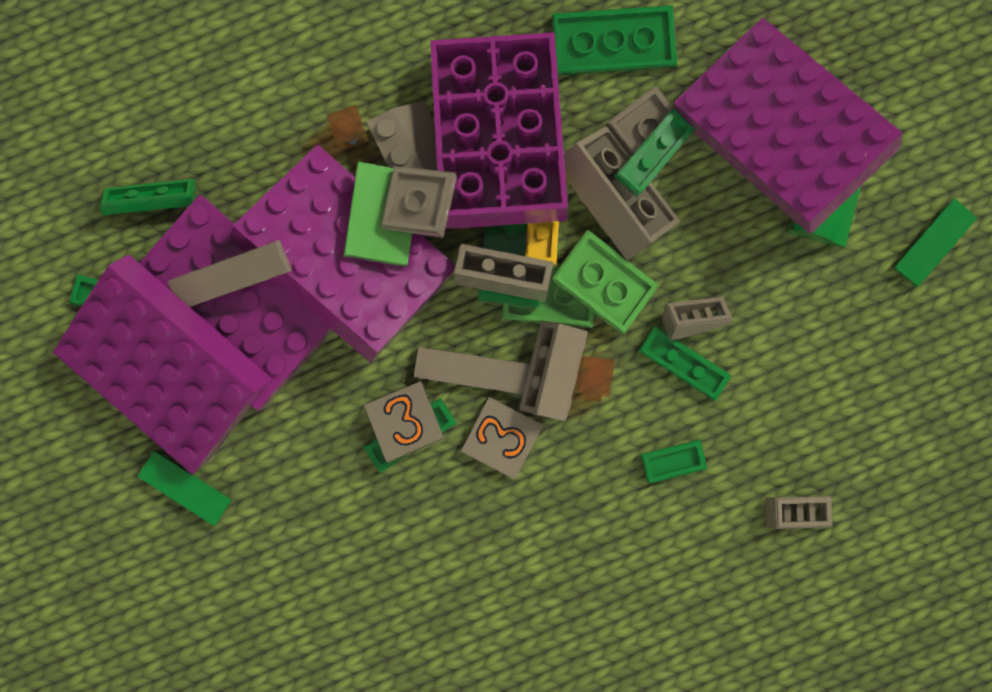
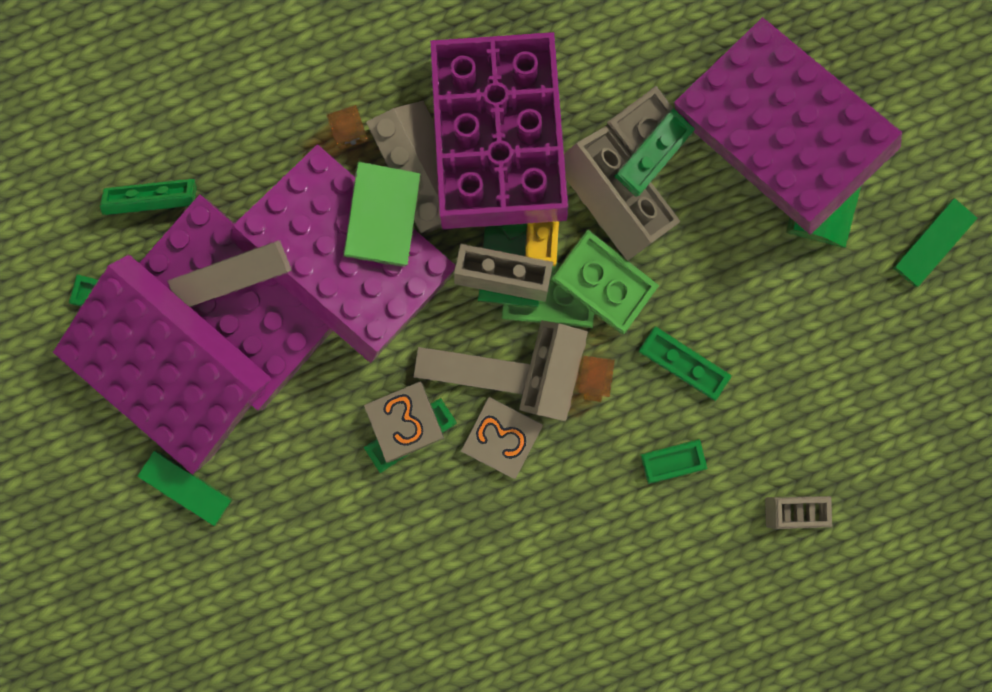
(418, 201): dark tan tile -> none
(615, 40): green tile -> none
(678, 324): dark tan slope -> none

